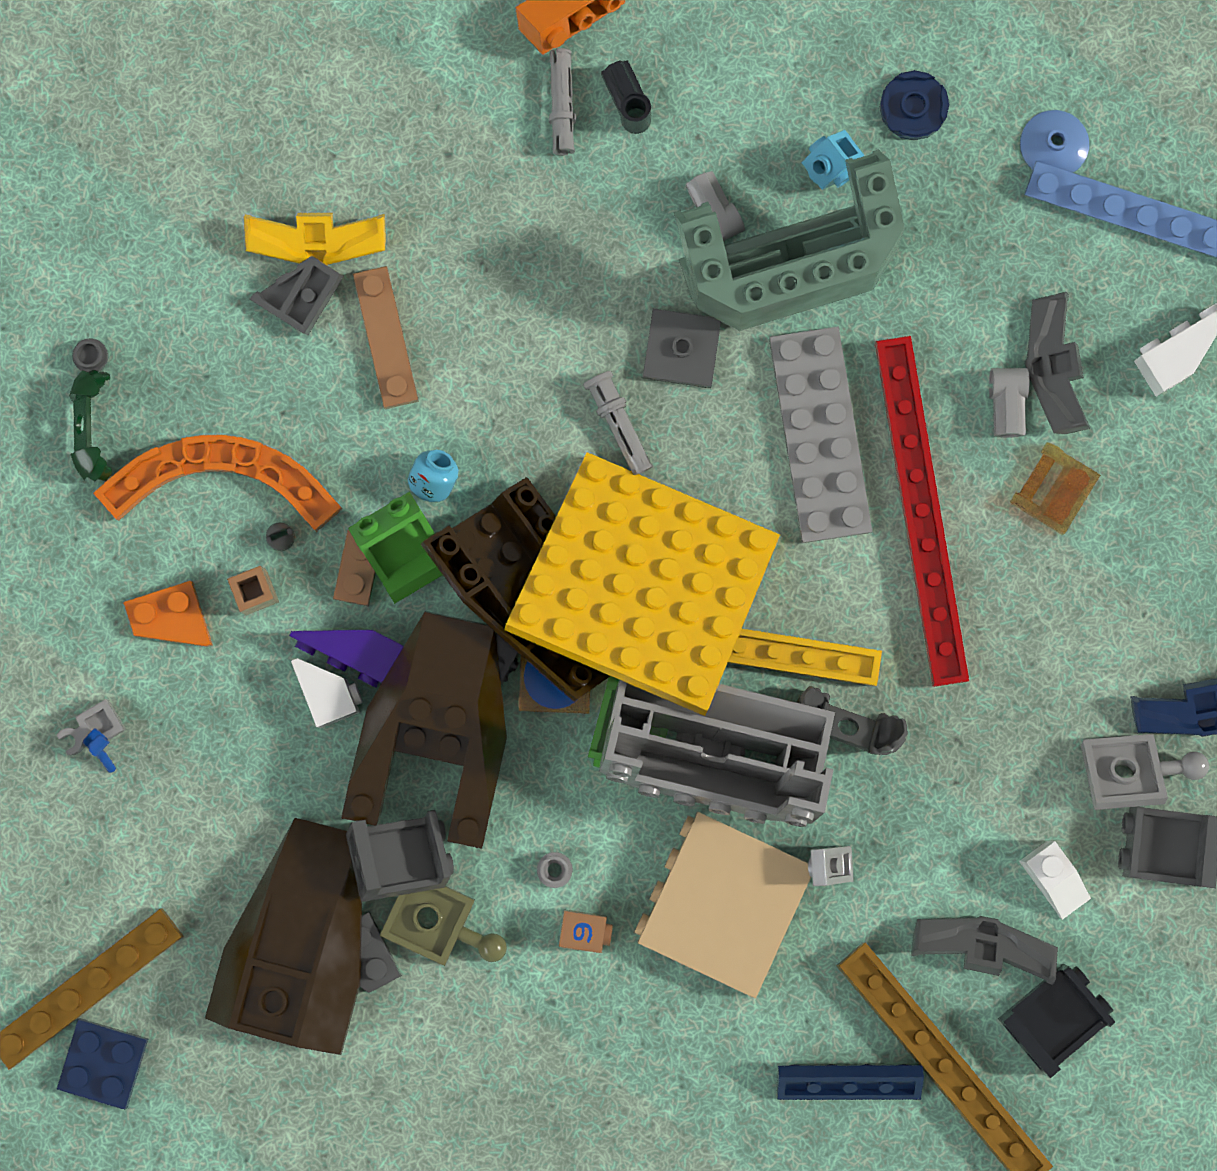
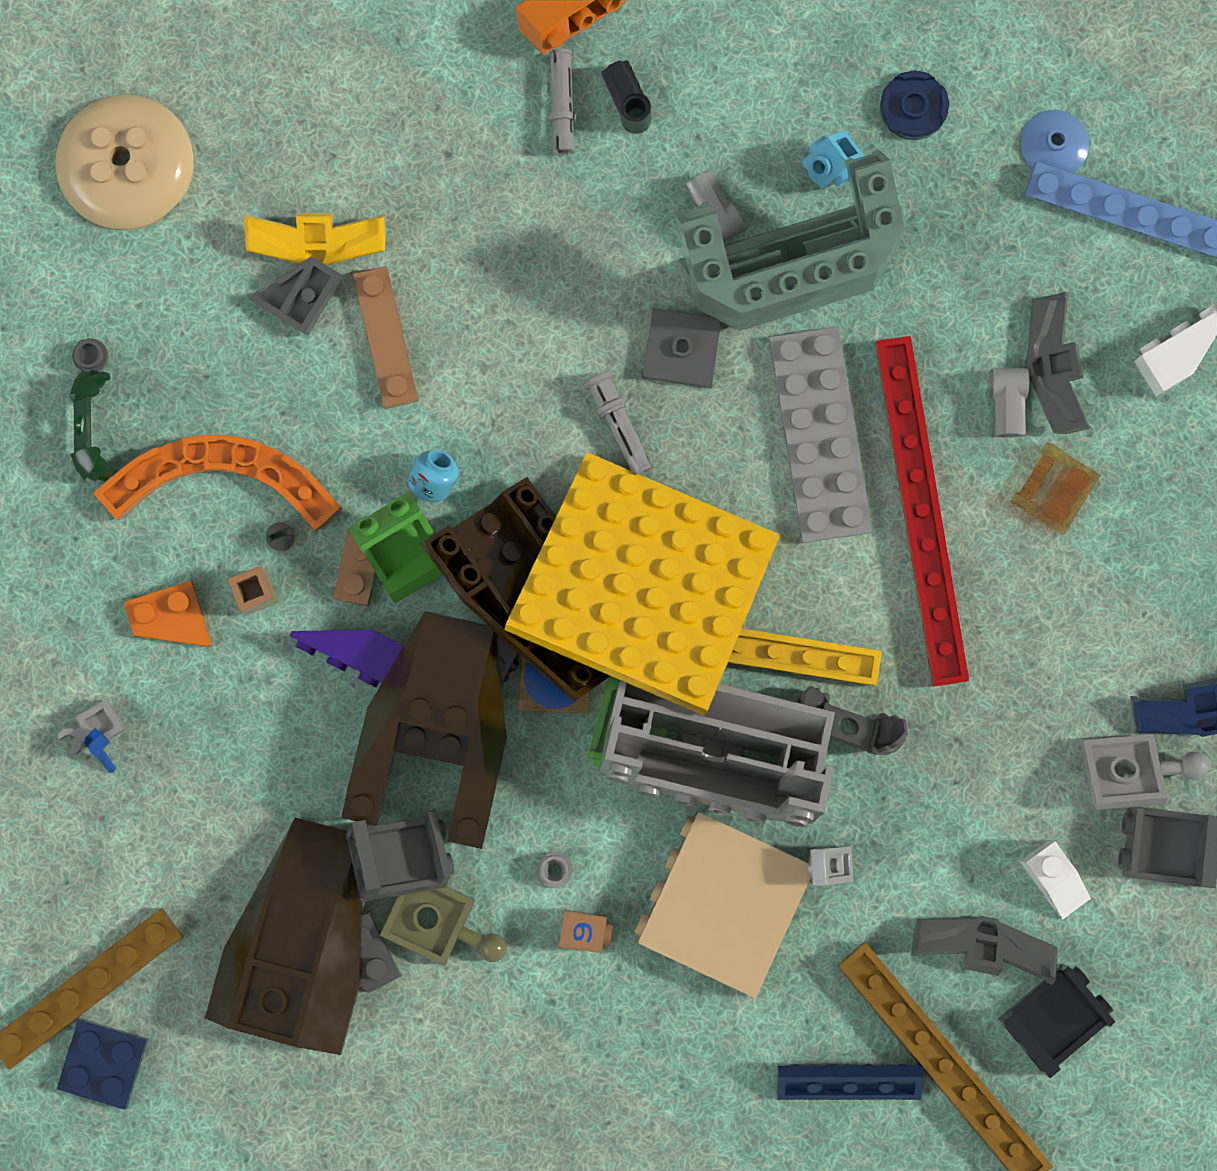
(145, 186): none -> tan brick
(326, 694): white slope -> none

